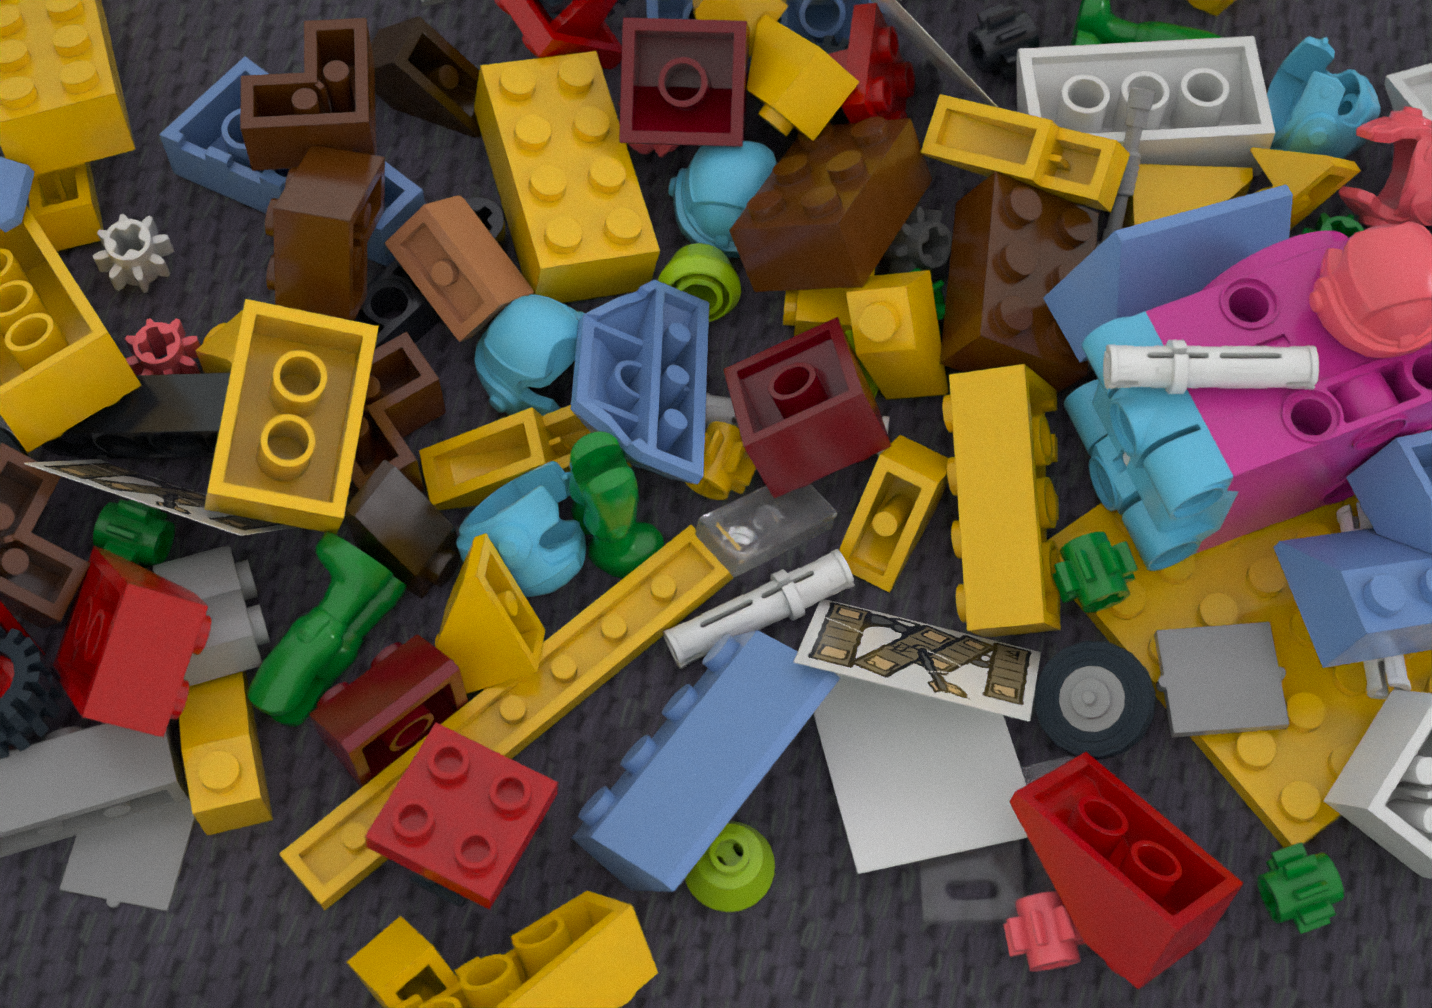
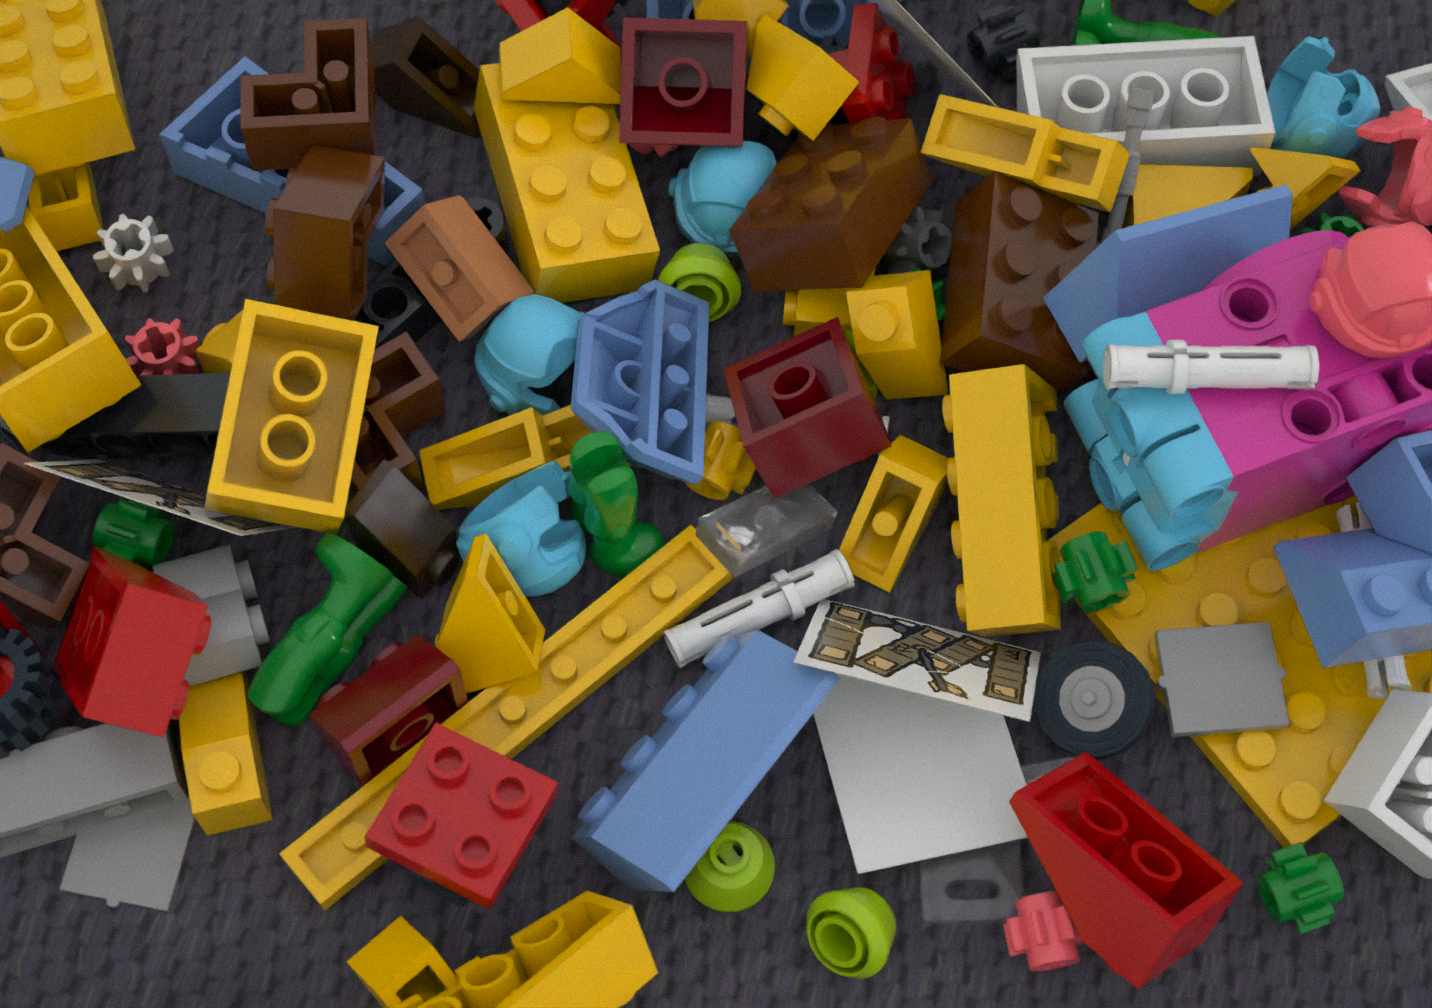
(560, 63): none -> yellow slope
(851, 931): none -> lime cone

